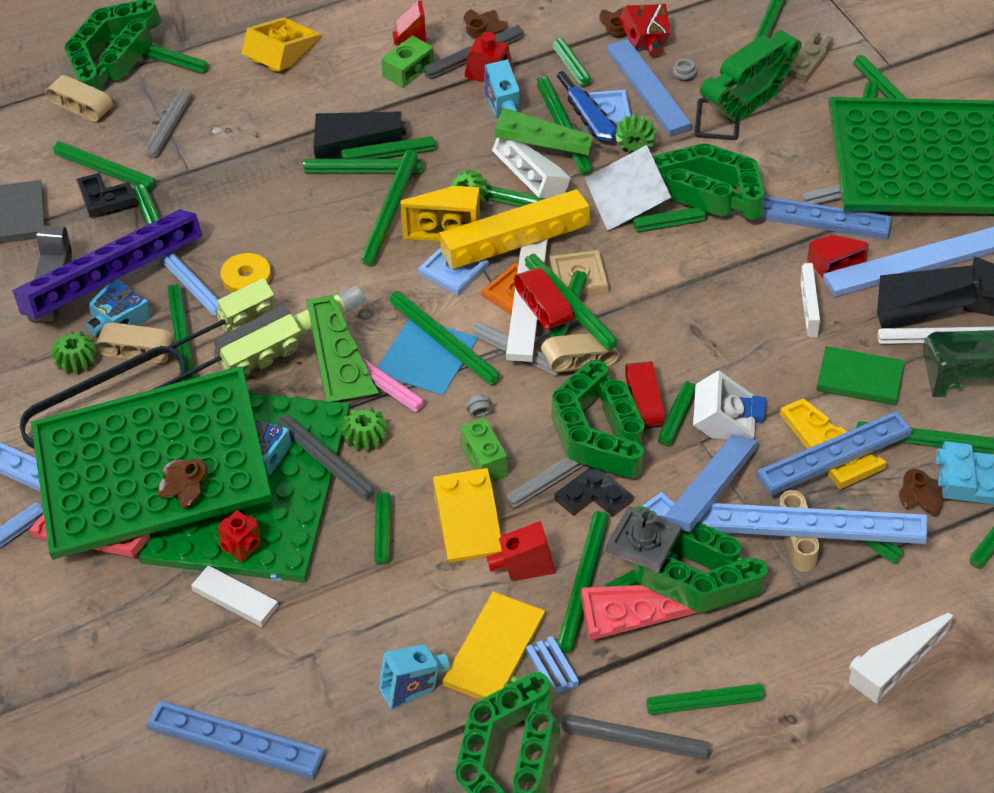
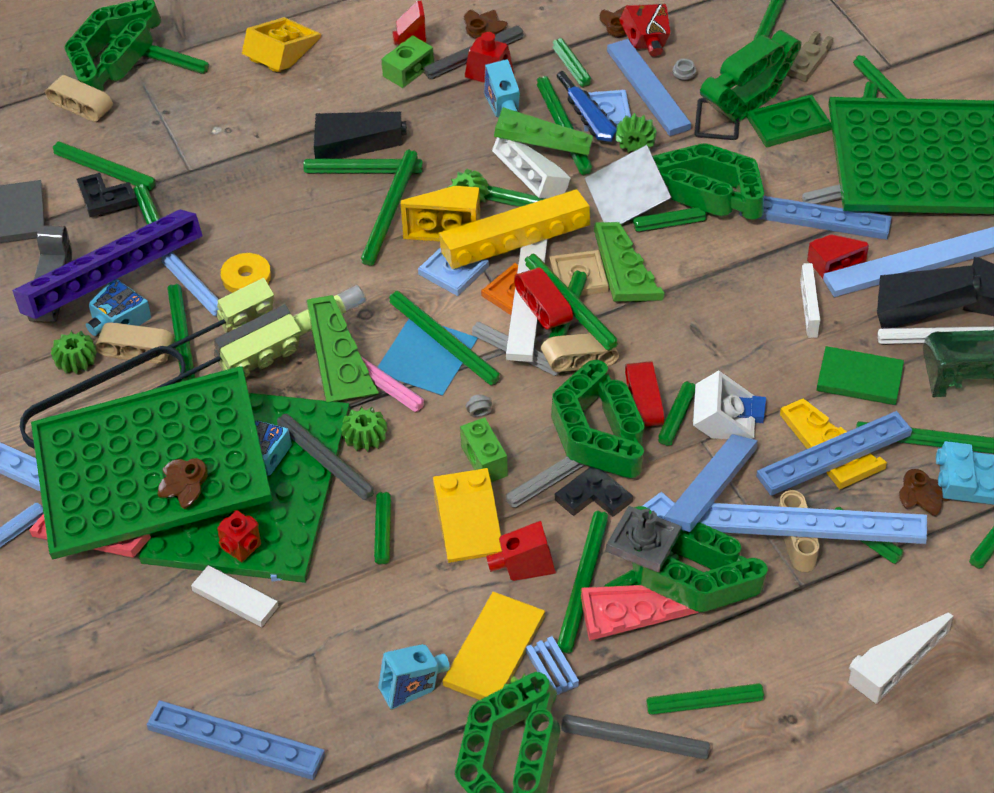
(167, 123): light grey axle -> none
(389, 149): green axle -> none
(623, 266): none -> bright green wing
(789, 120): none -> green tile

